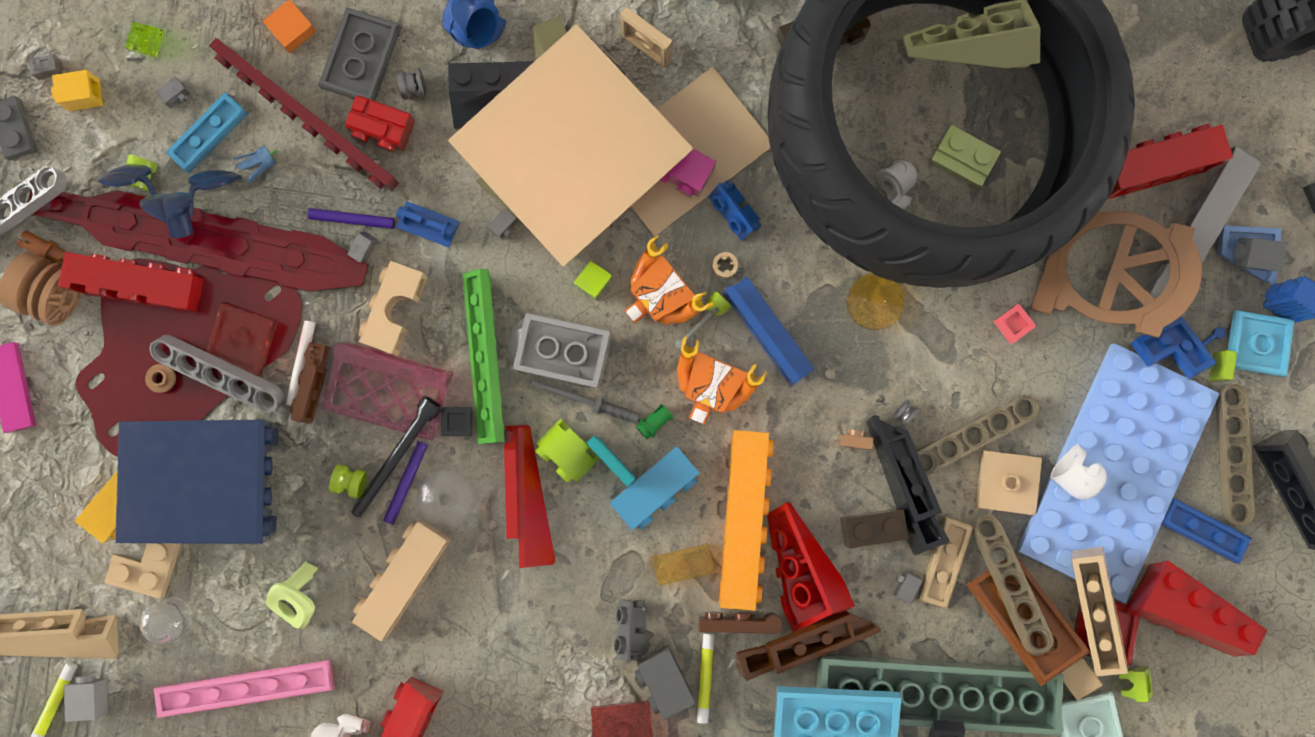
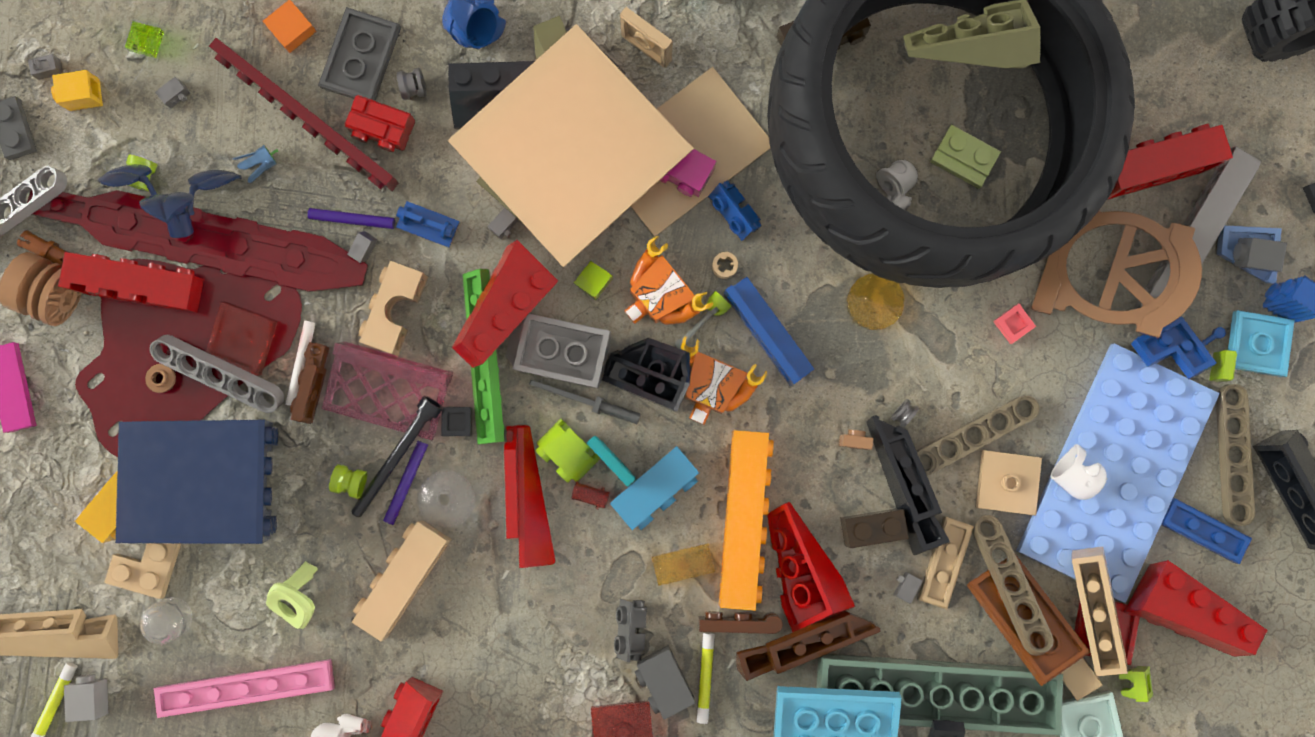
(207, 132): dark azure tile -> none
(508, 298): none -> red wedge
(590, 495): none -> clear red pin
(651, 372): none -> black wedge
(654, 422): green pin -> none

